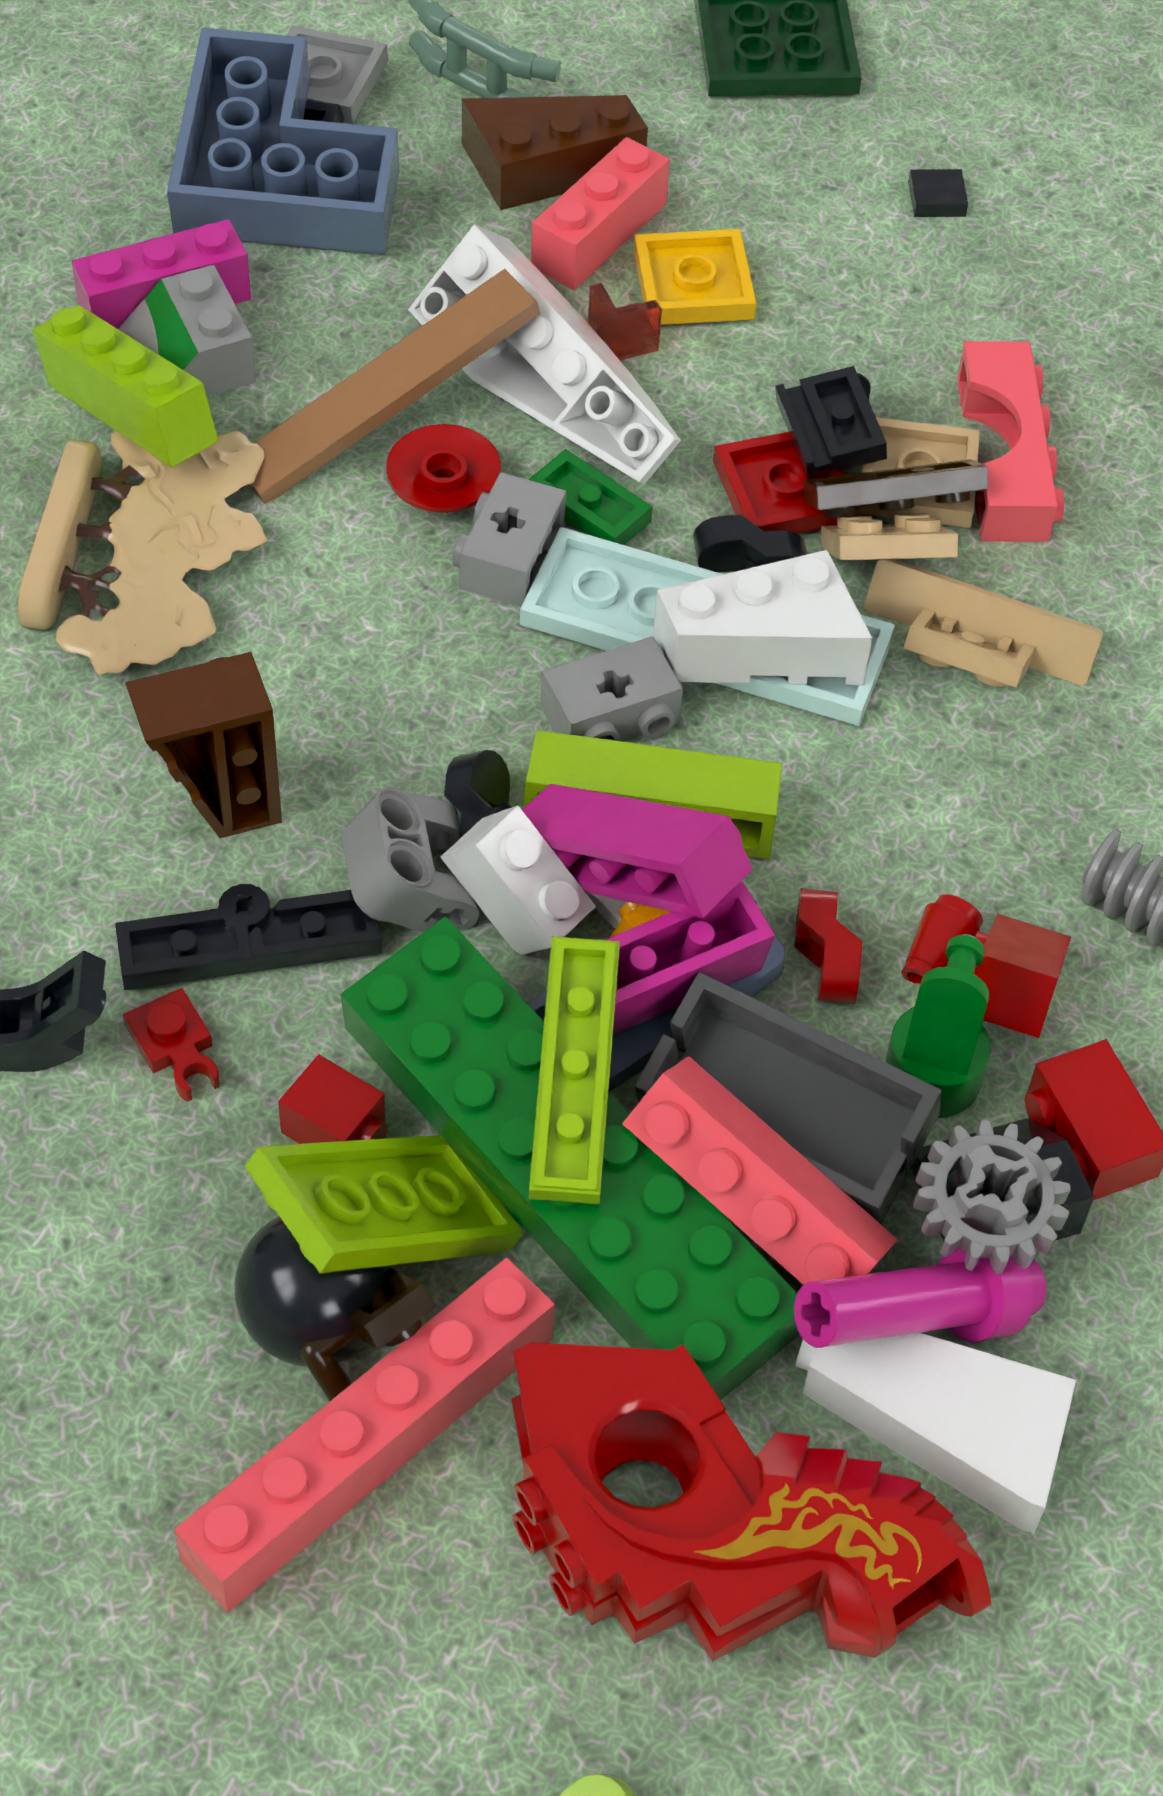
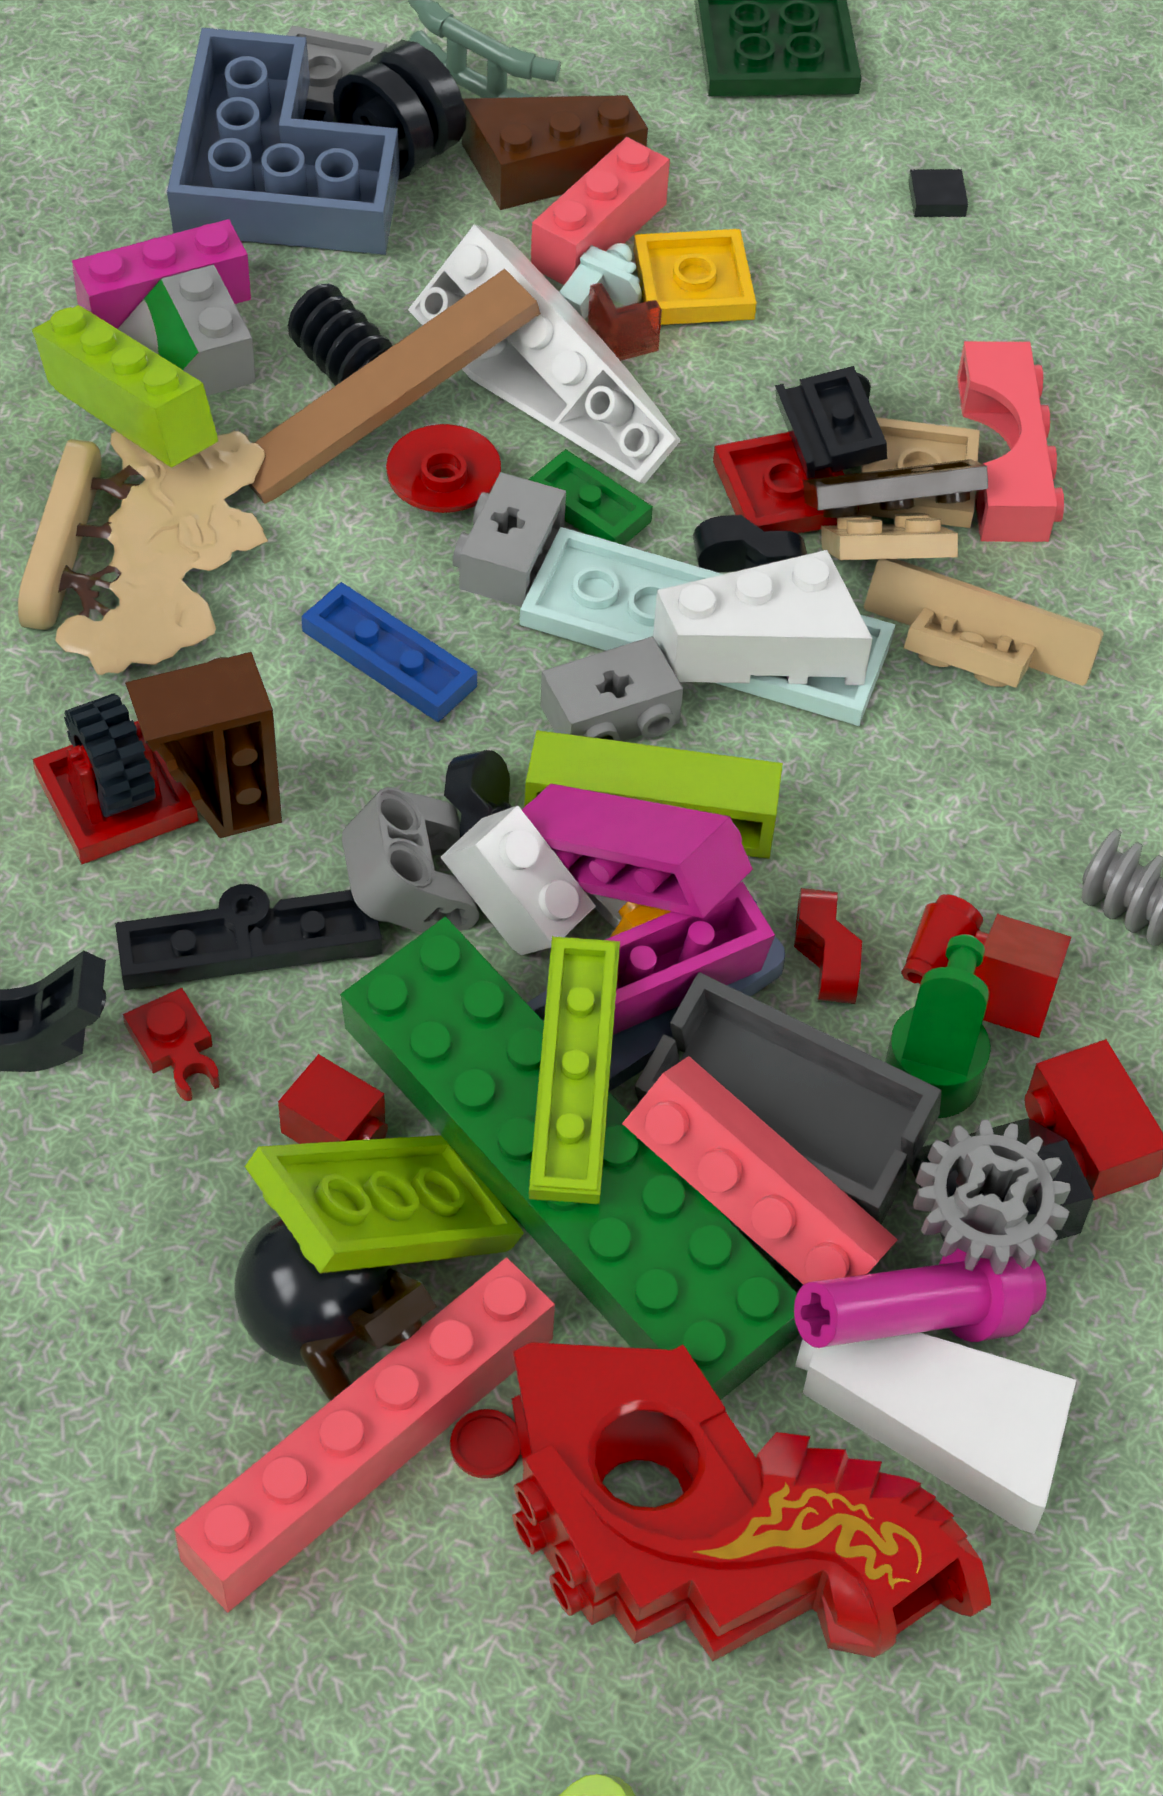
(110, 783): none -> plate
(334, 333): none -> black piece
(389, 651): none -> blue plate
(405, 91): none -> black wheel
(485, 1443): none -> red piece
(610, 268): none -> light aqua piece

